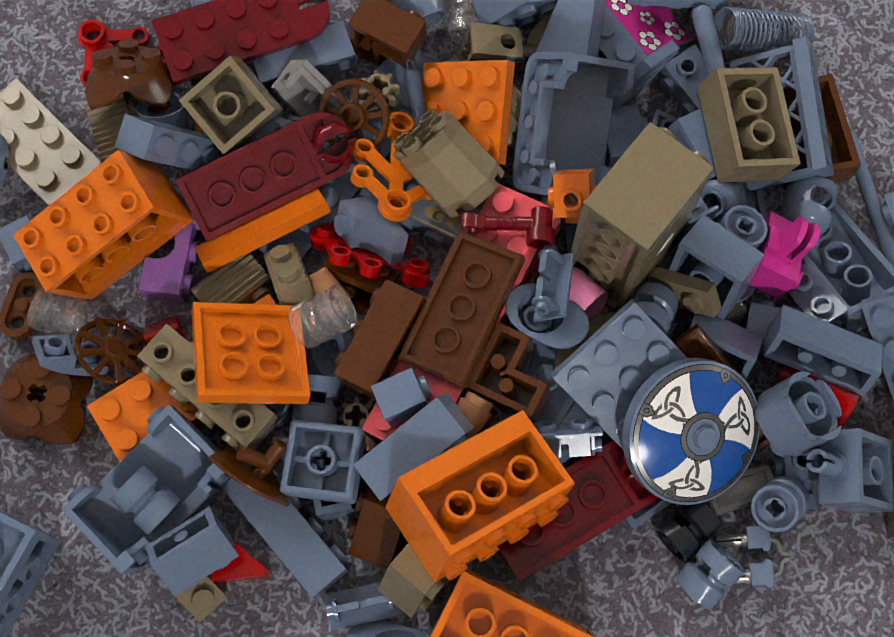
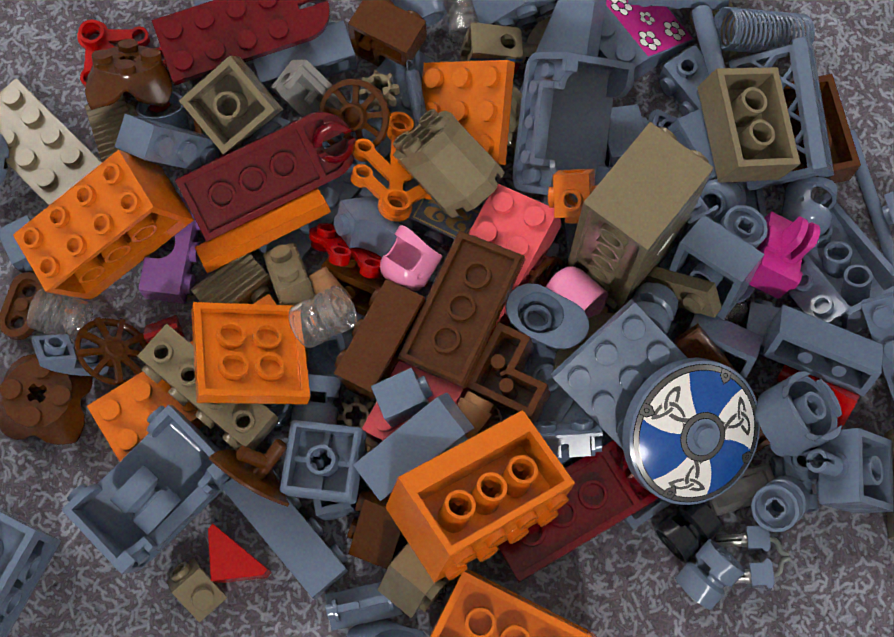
(191, 551): sand blue brick -> none
(409, 260): none -> bright pink helmet
(538, 226): dark red brick -> none
(553, 284): sand blue hinge -> none
(647, 70): sand blue tile -> none

